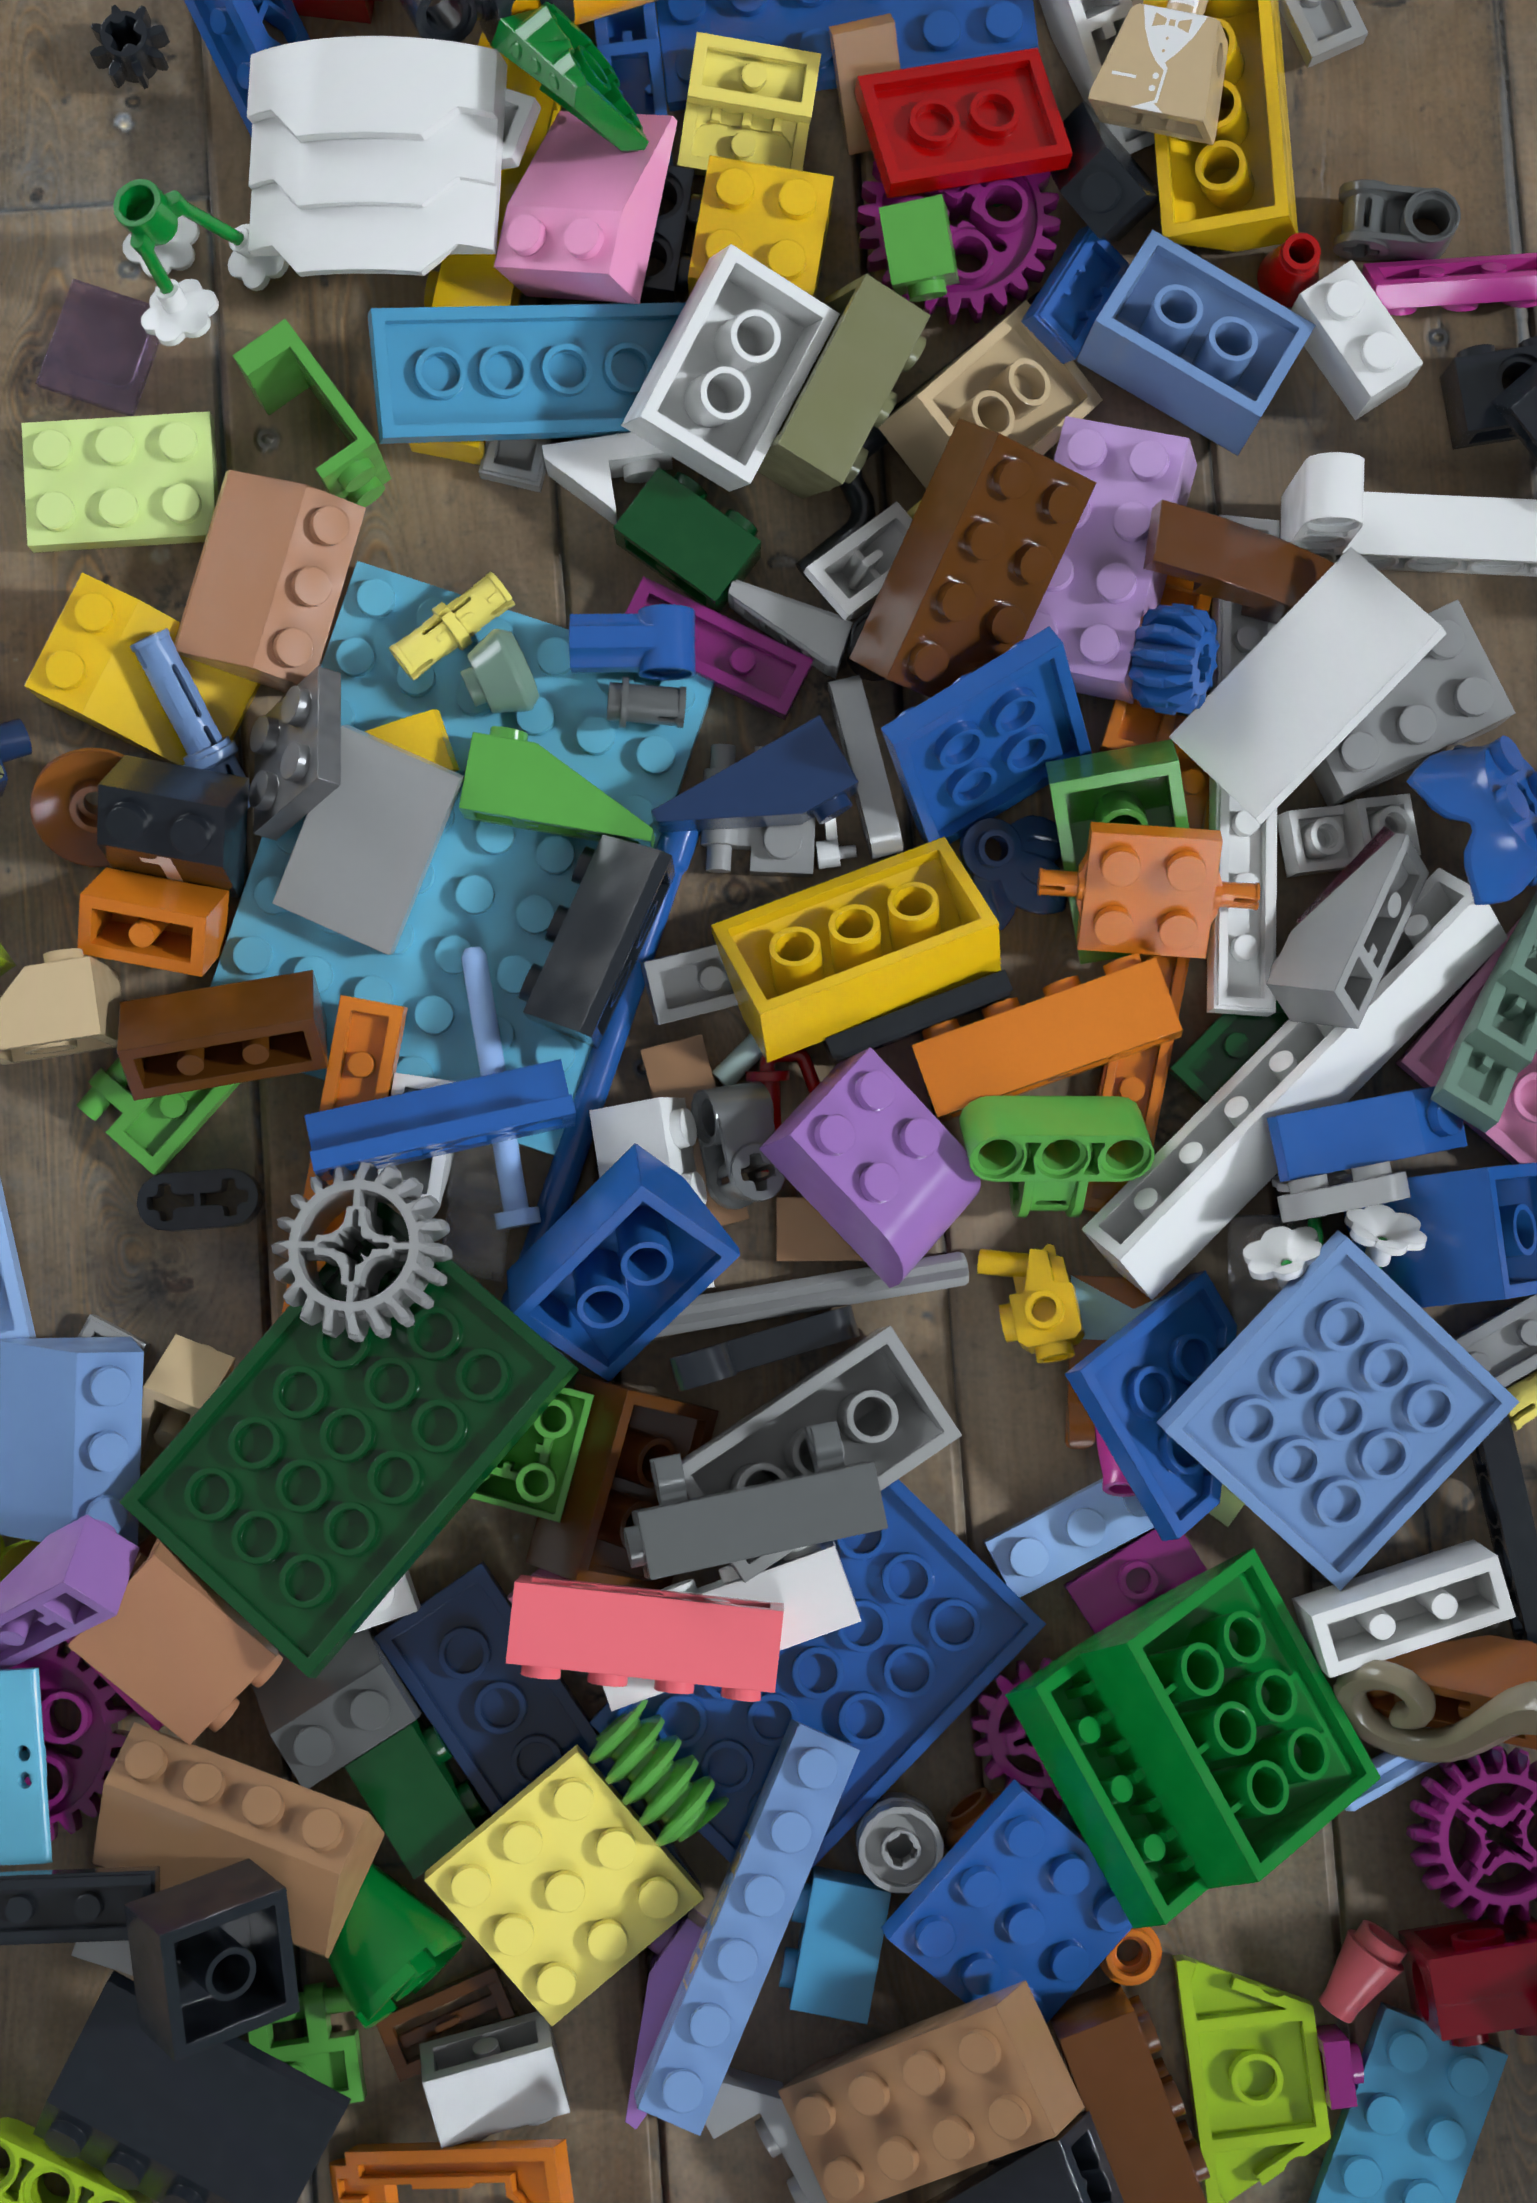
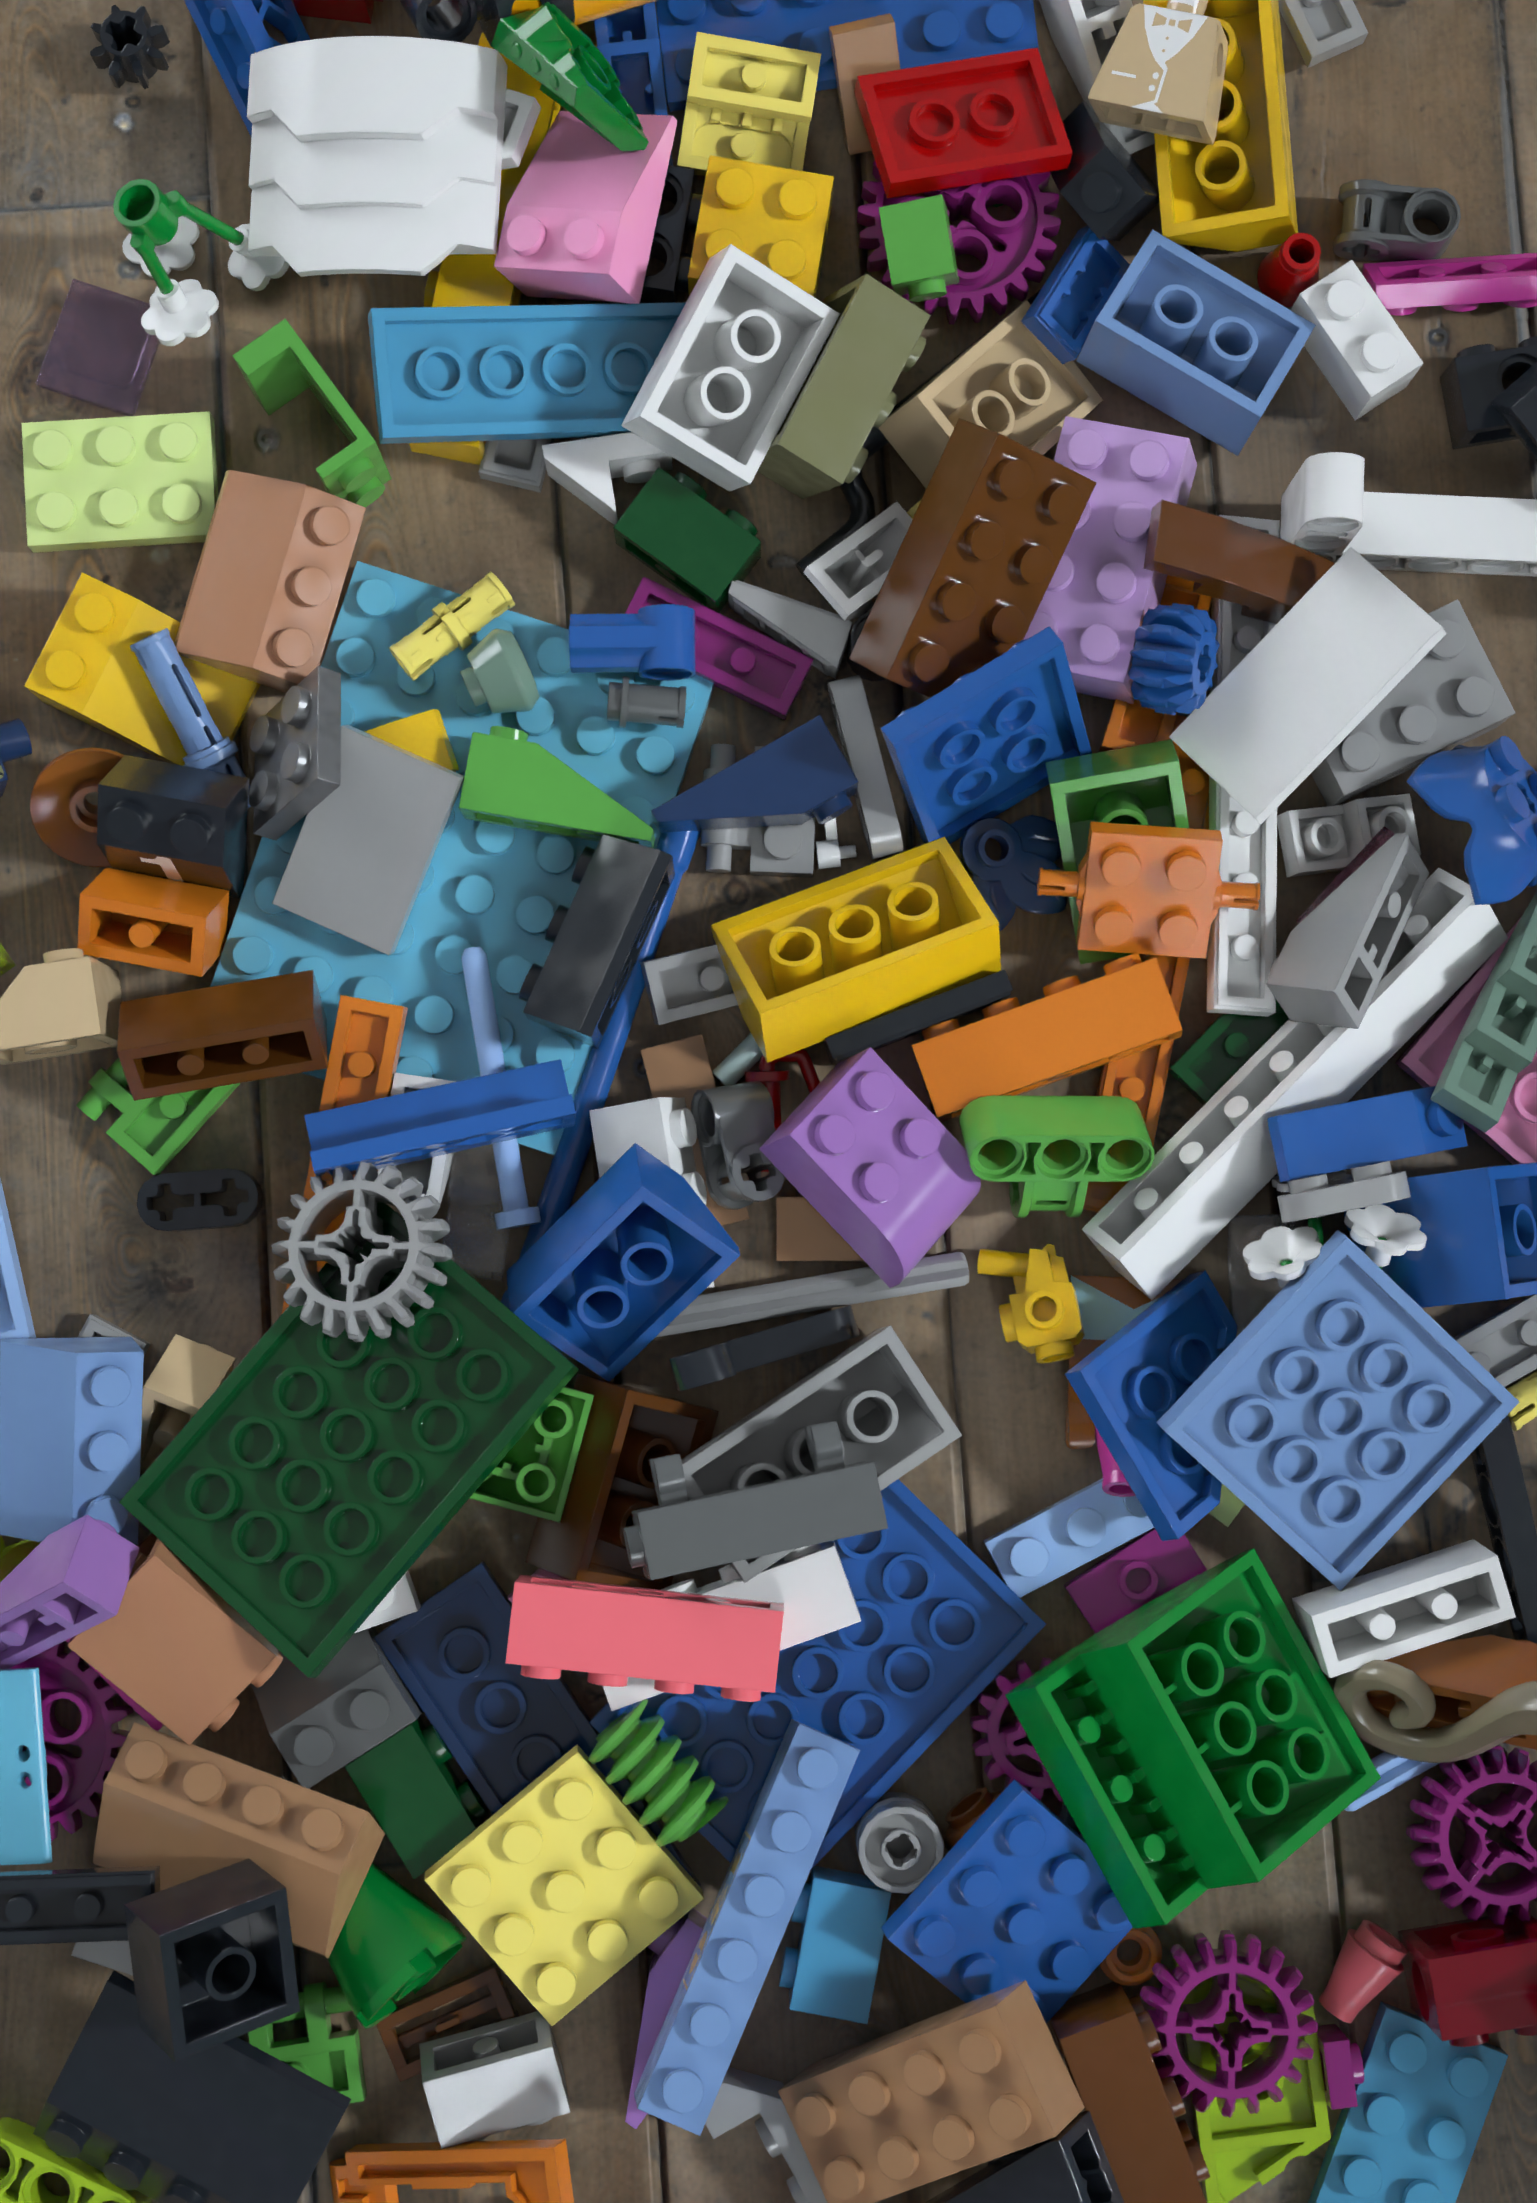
(1255, 2026): none -> magenta gear

